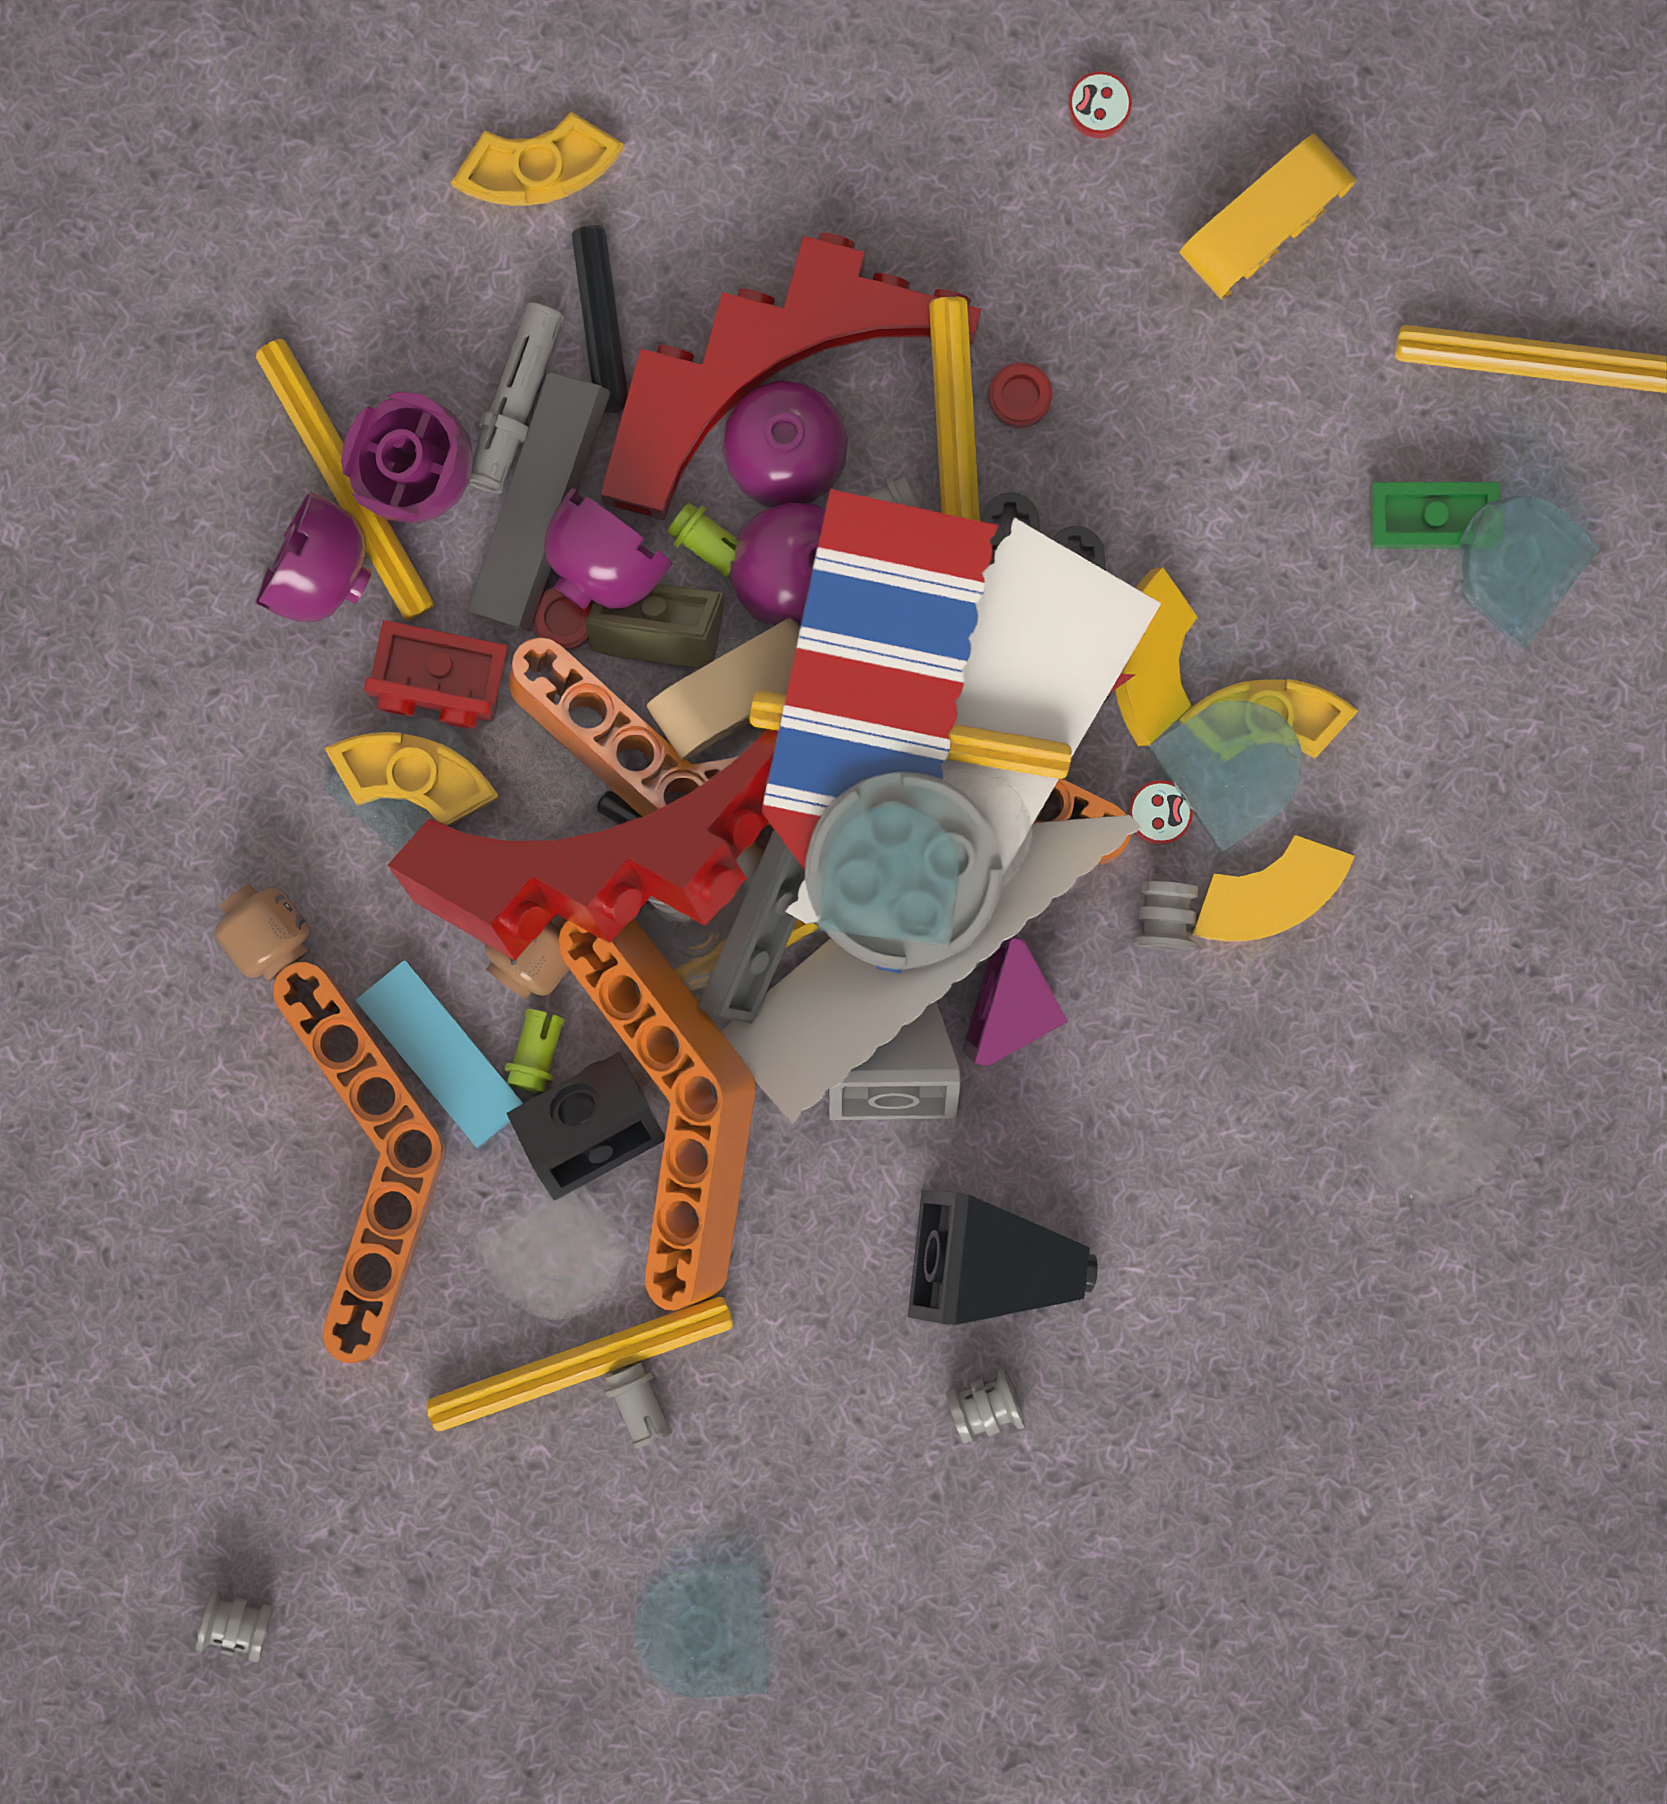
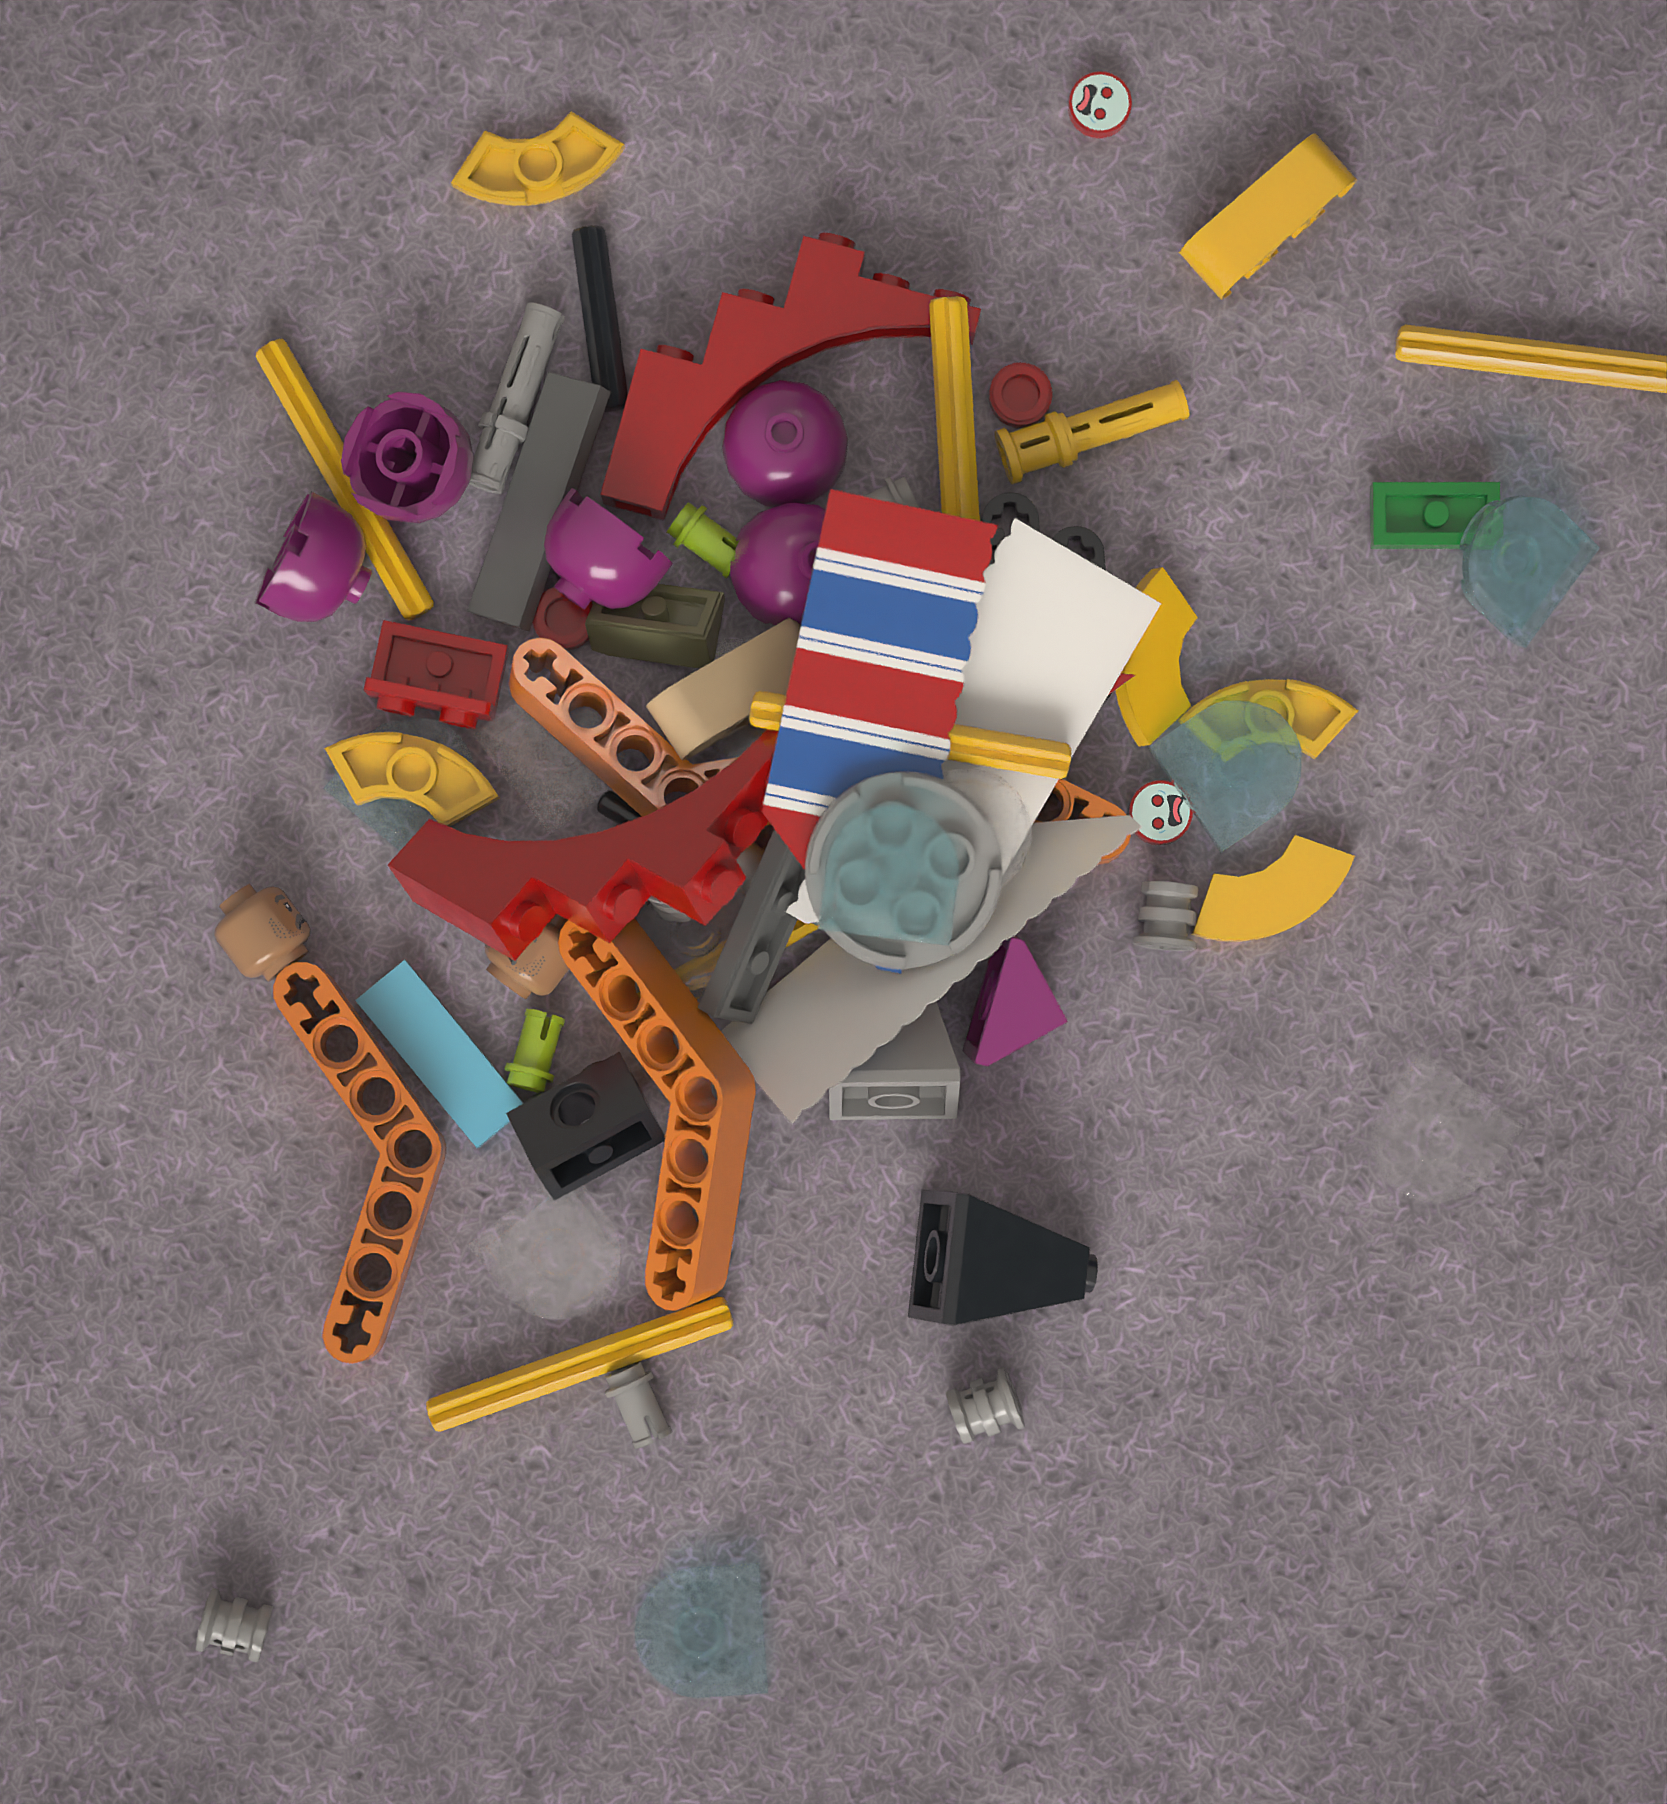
(1063, 437): none -> yellow pin

